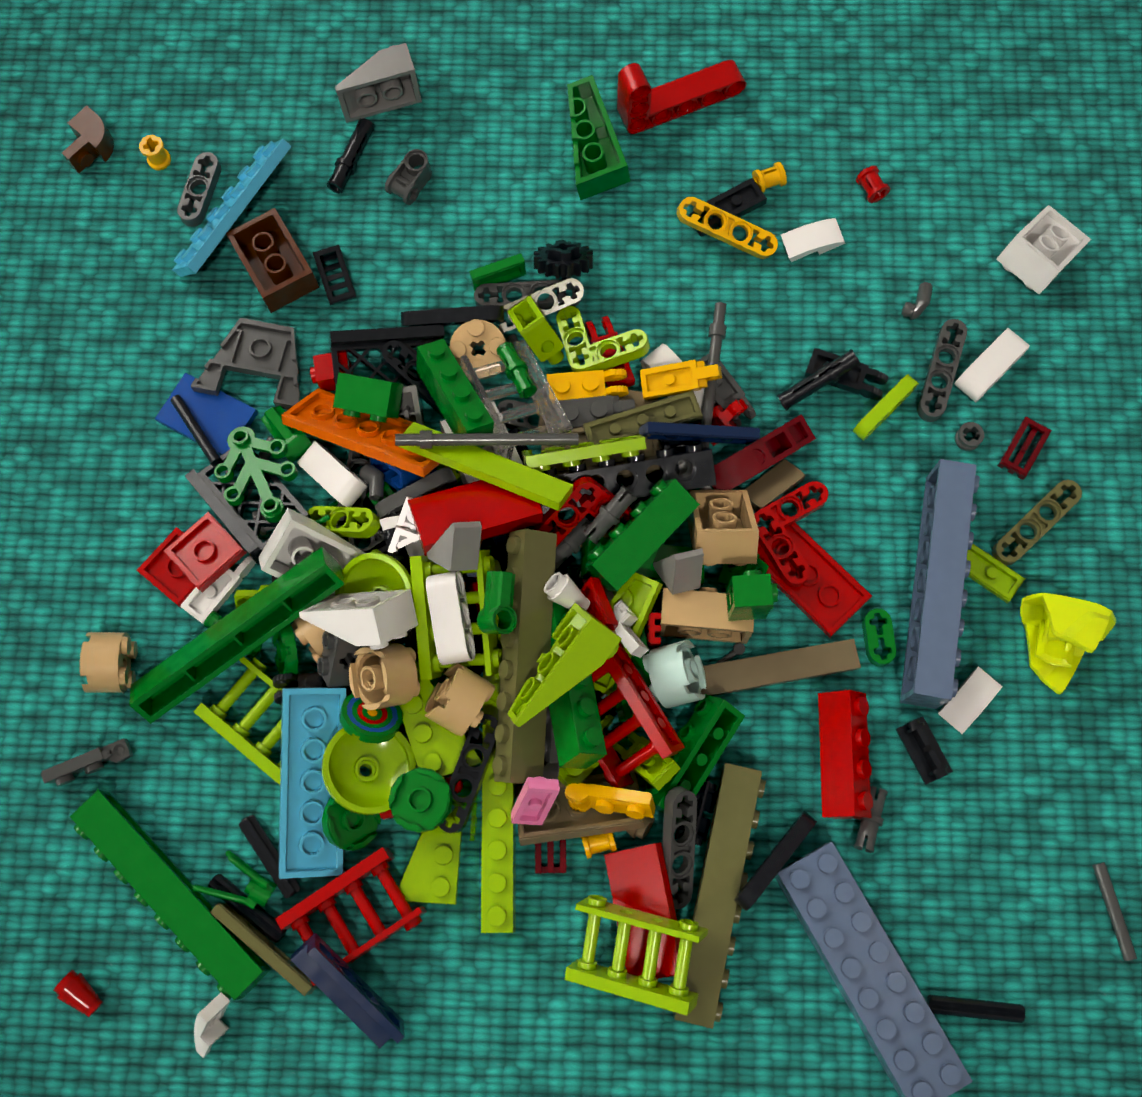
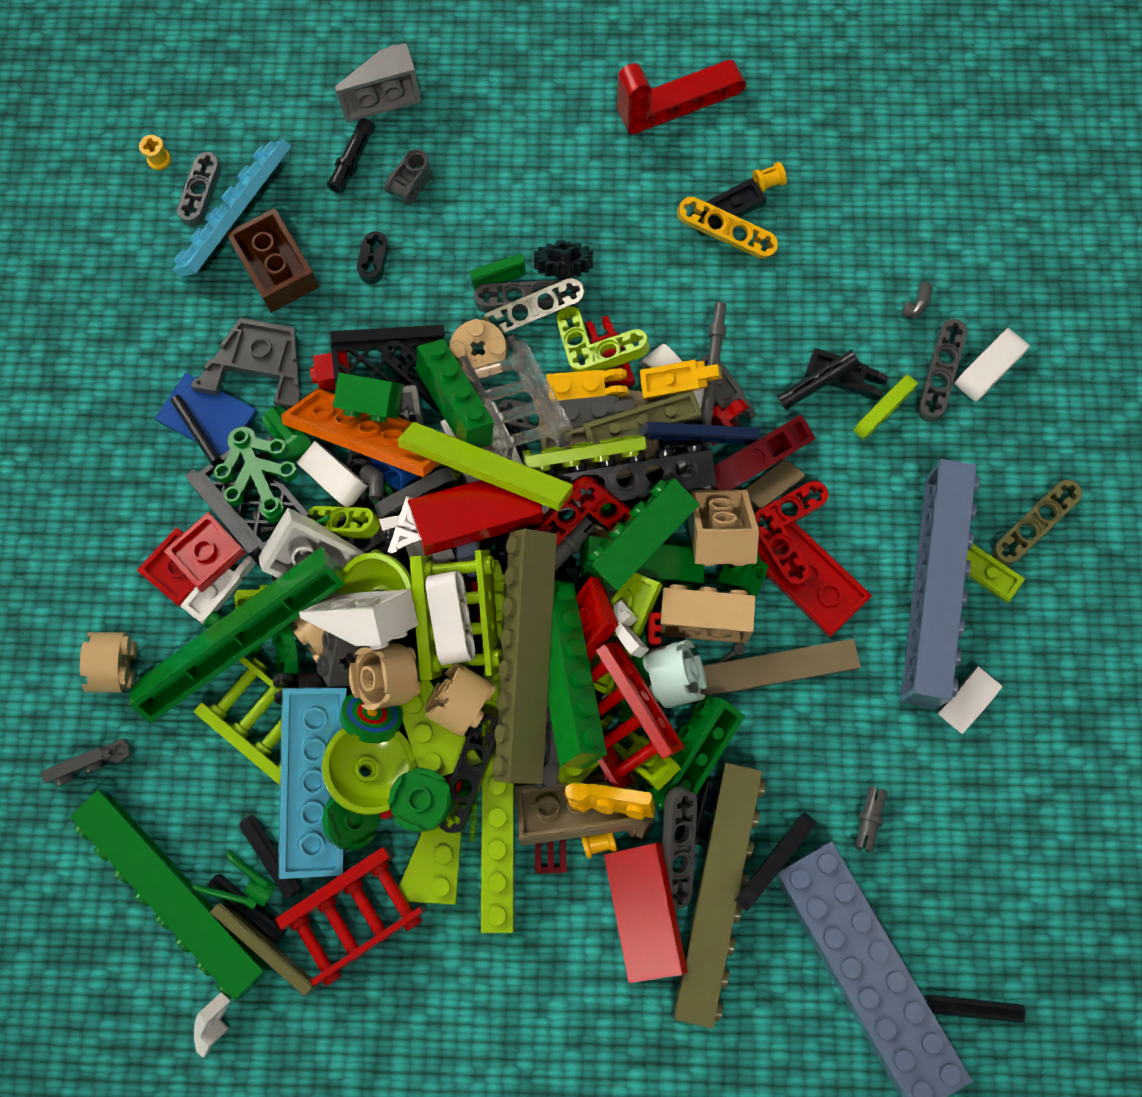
(78, 993): red cone -> none
(91, 141): brick -> none
(327, 255): black slope -> none
(348, 991): dark blue fence -> none
(367, 256): none -> black beam
(427, 439): dark grey bar -> none
(452, 316): black beam -> none
(458, 547): light grey slope -> none
(498, 601): green piece -> none
(516, 370): green pin -> none
(535, 801): bright pink plate -> none
(537, 331): lime torso -> none
(565, 592): white cone -> none
(579, 650): lime wedge -> none
(595, 146): green wedge -> none
(609, 514): dark grey pin -> none
(615, 978): lime fence -> none
(681, 571): light grey slope -> none
(750, 596): green brick -> none
(813, 237): white slope -> none
(844, 755): red brick -> none
(872, 184): red bush -> none
(886, 637): green beam -> none
(924, 750): black hinge -> none
(968, 427): dark grey bush -> none
(1013, 466): dark red tile -> none
(1043, 249): white slope -> none
(1059, 634): neon yellow piece -> none
(1114, 911): dark grey bar -> none

